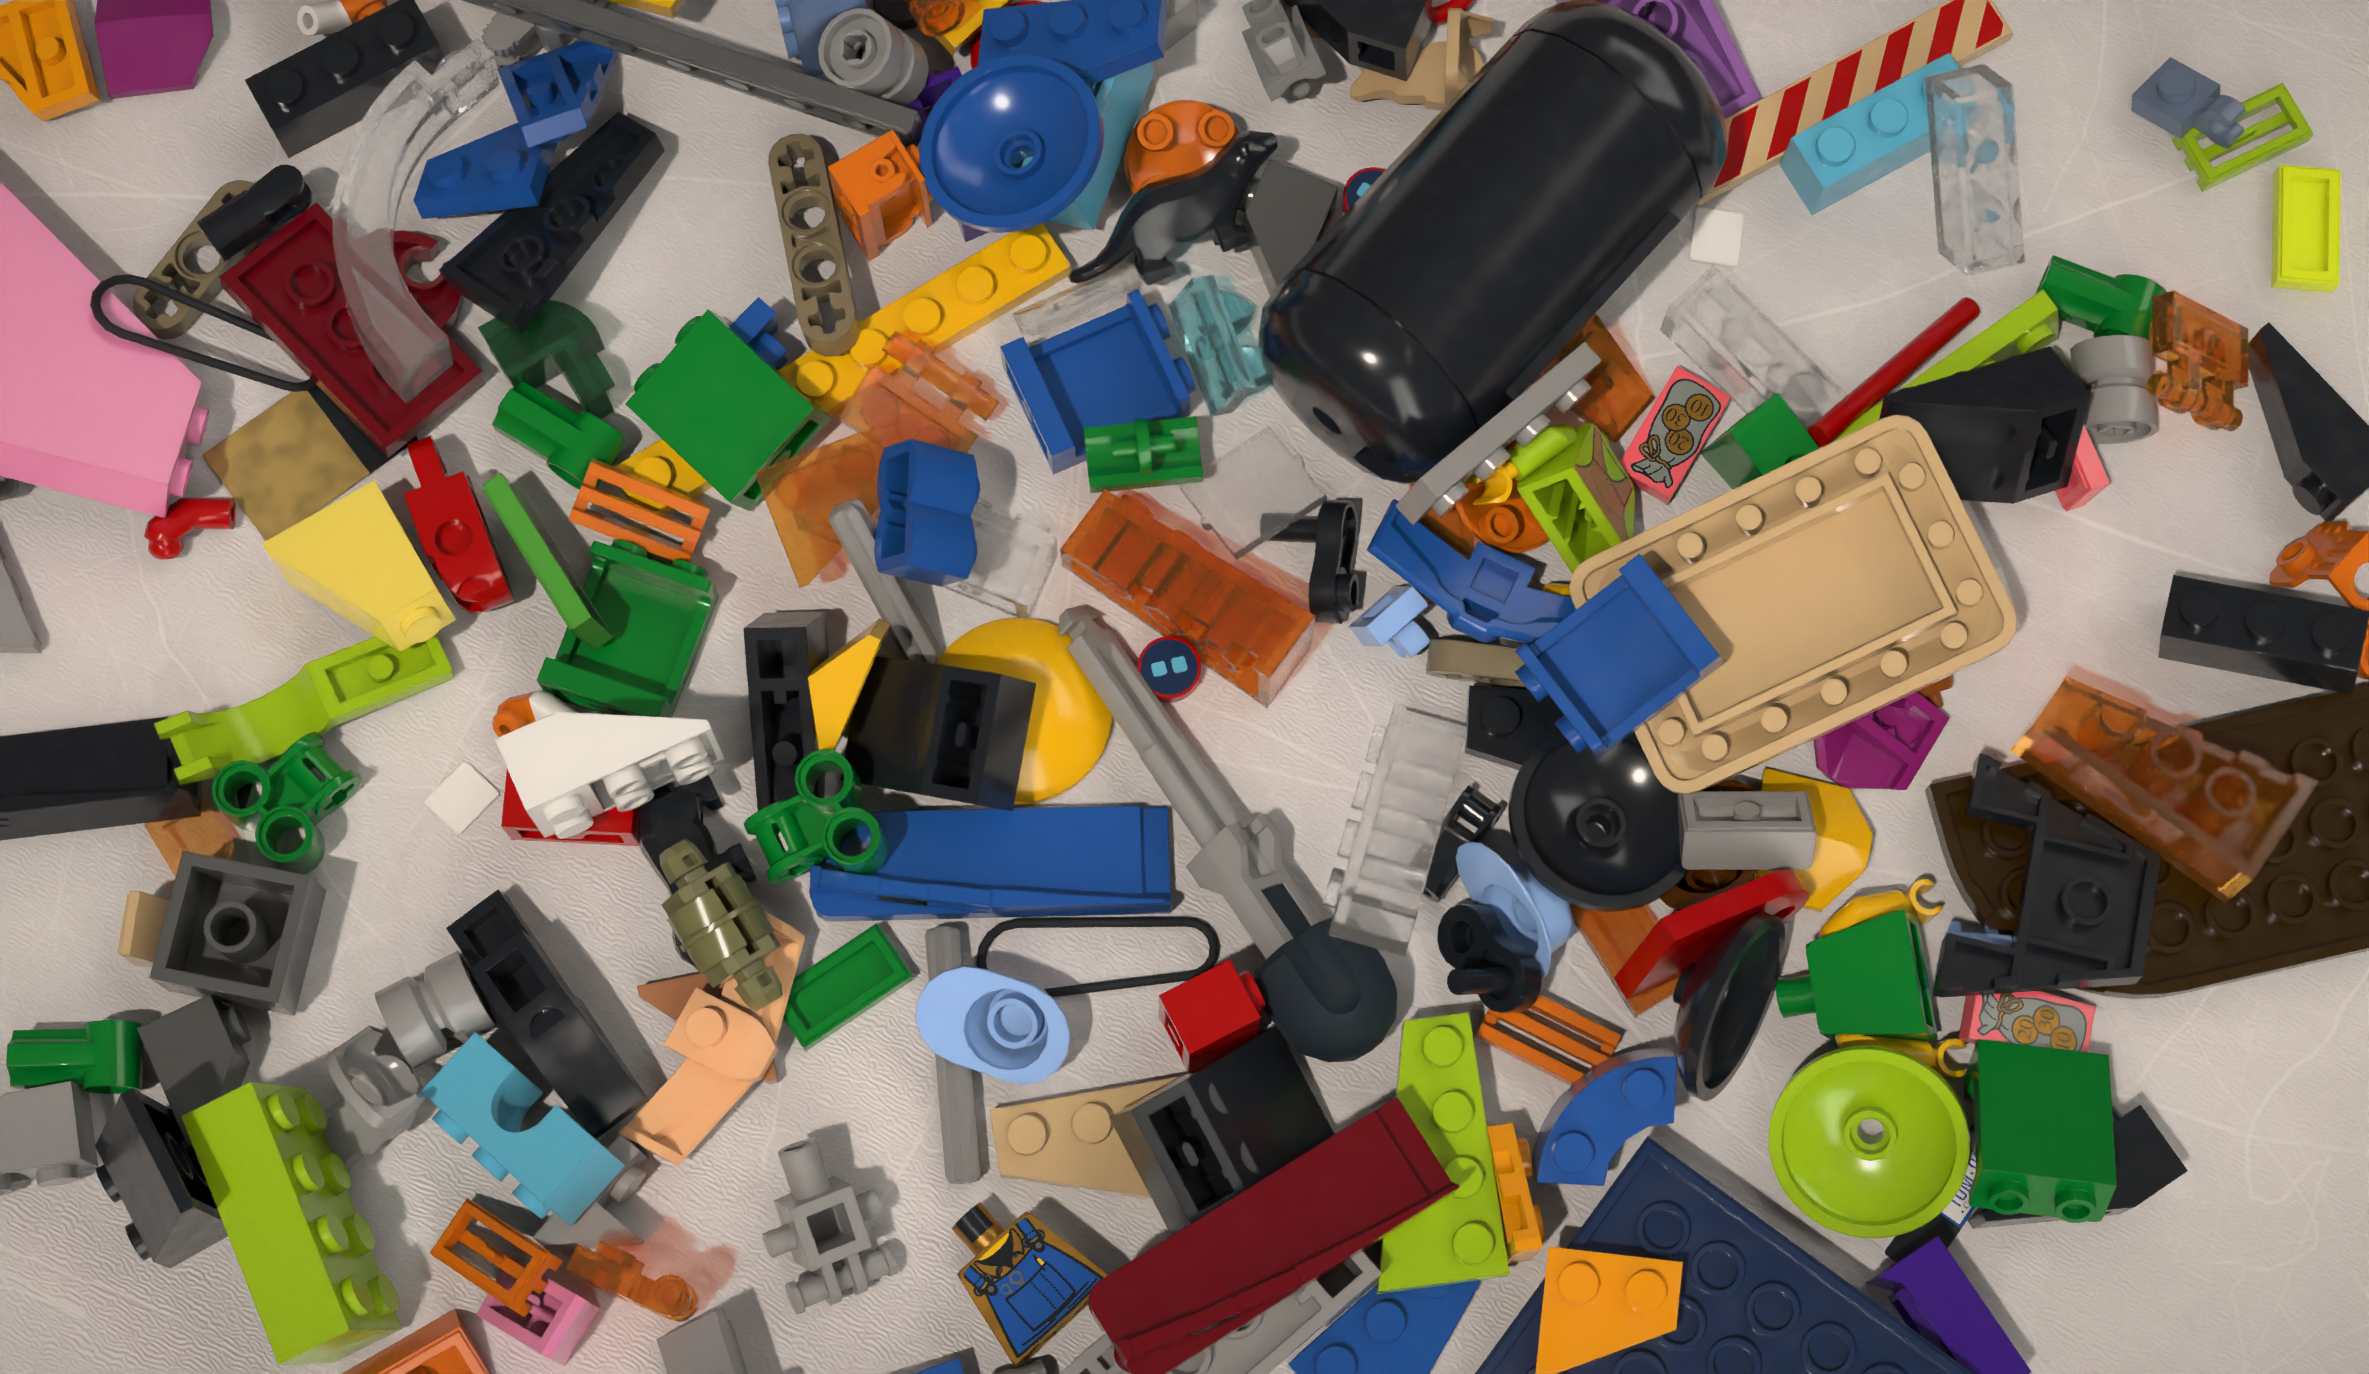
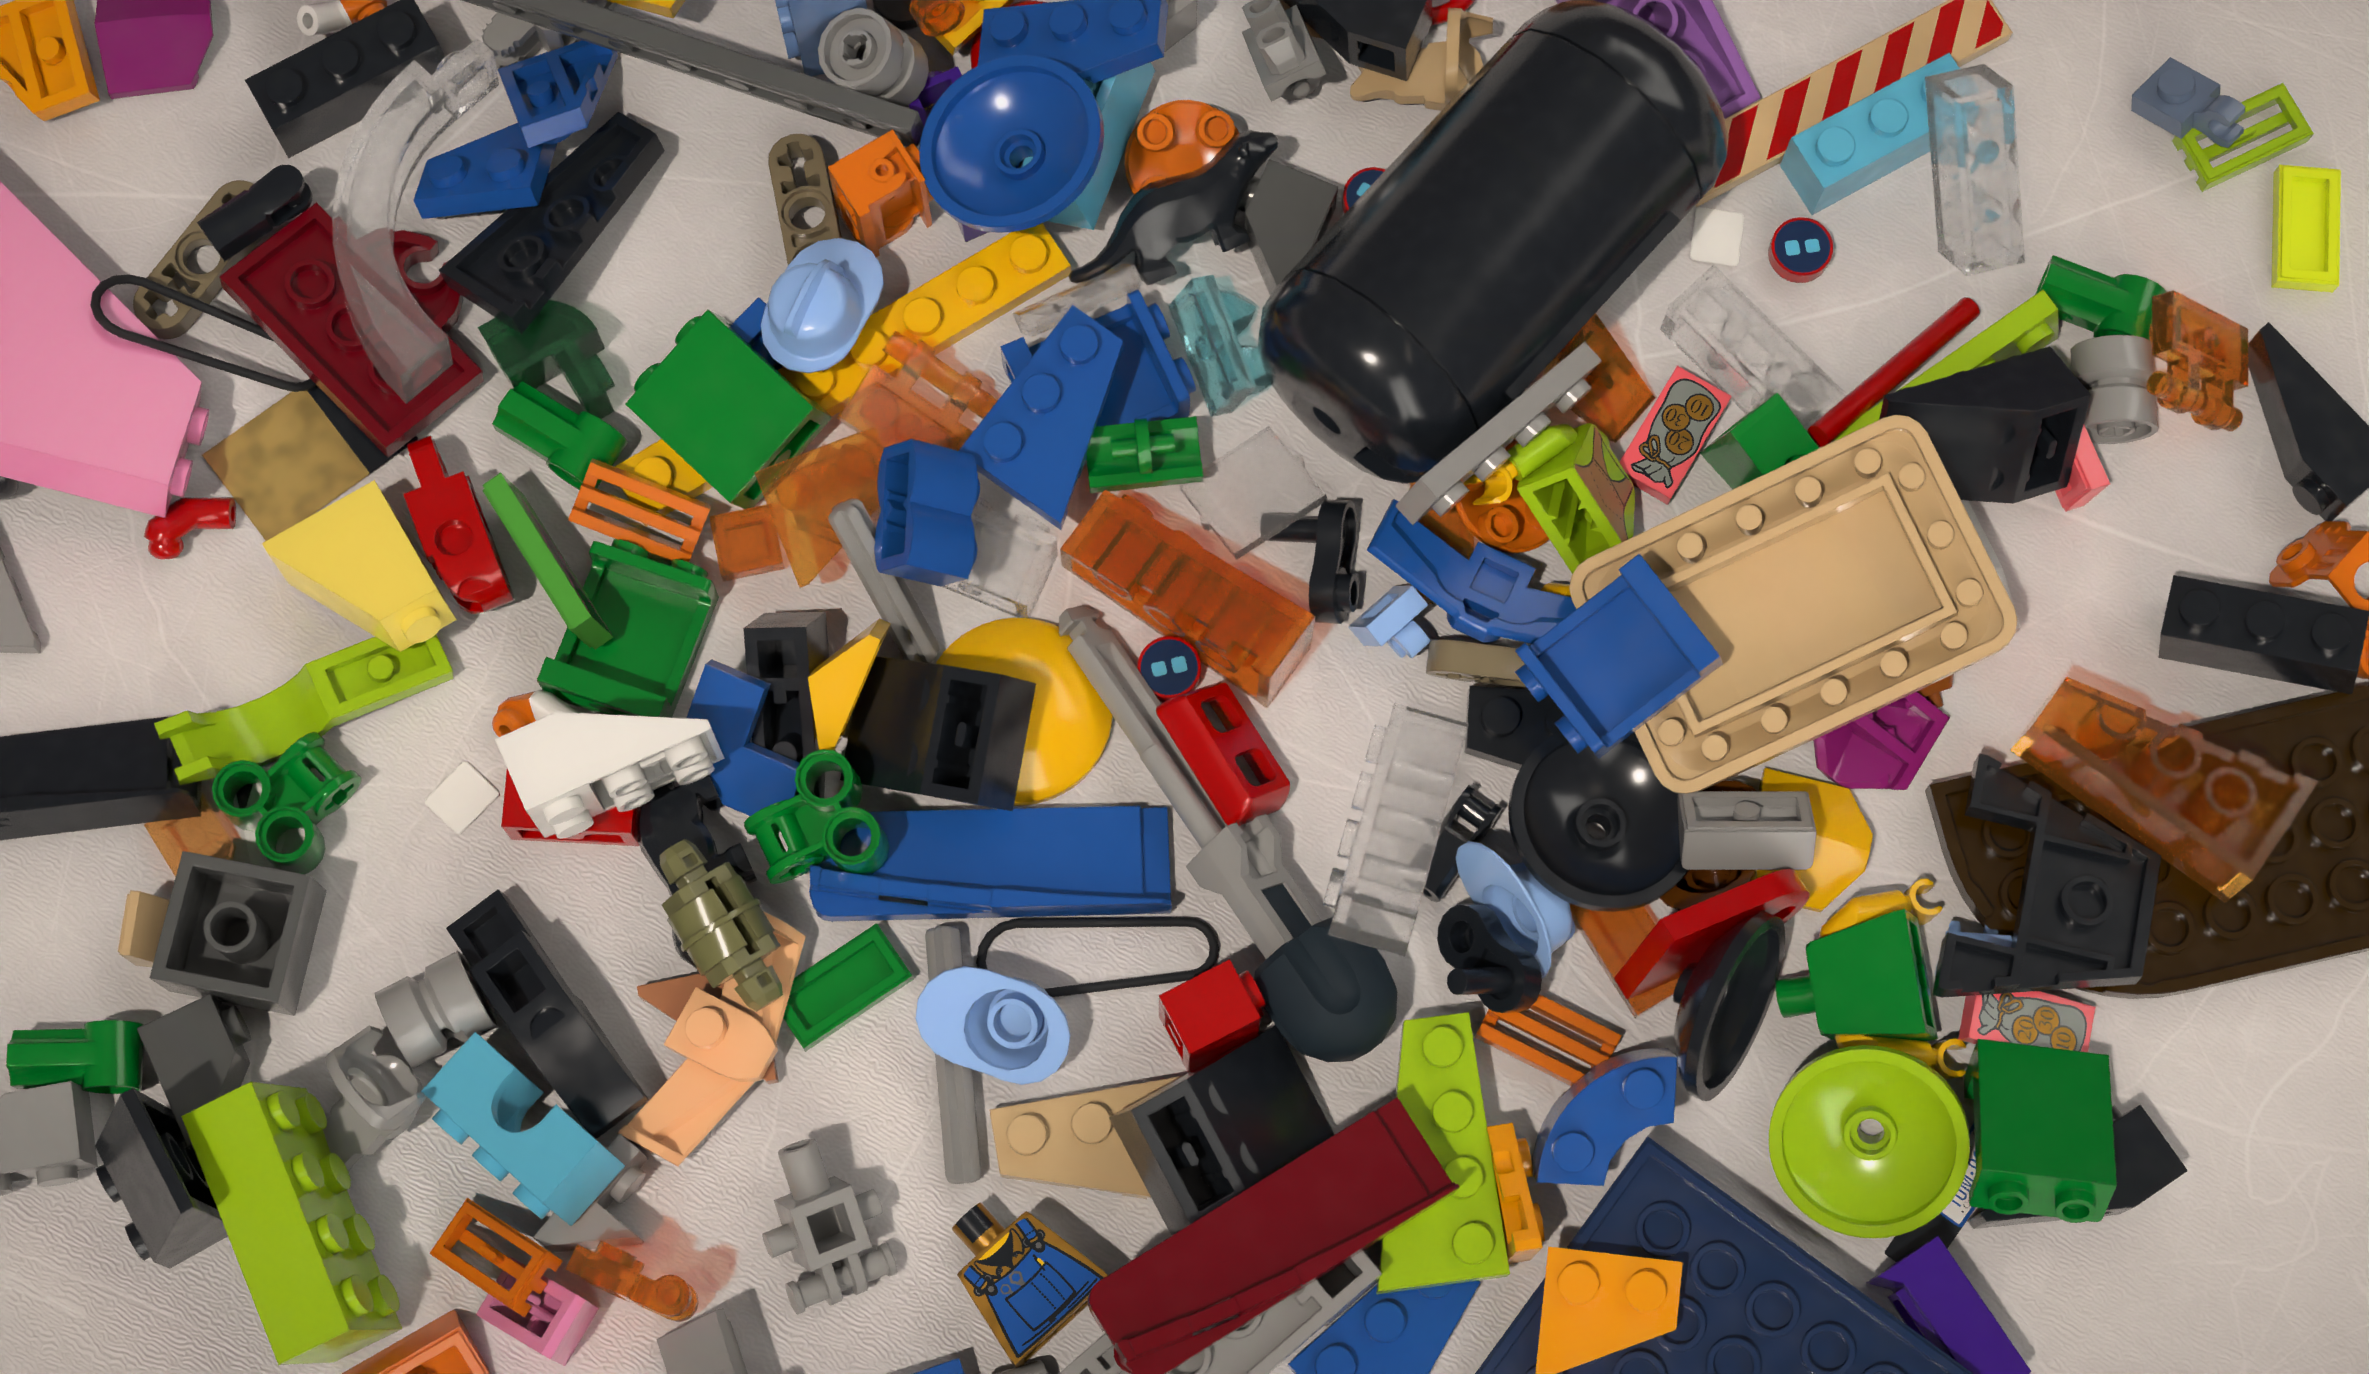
(746, 543): none -> clear orange tile
(749, 773): none -> blue tile
(821, 305): none -> light blue piece
(1045, 419): none -> blue wing
(1214, 753): none -> red piece
(1800, 250): none -> tile

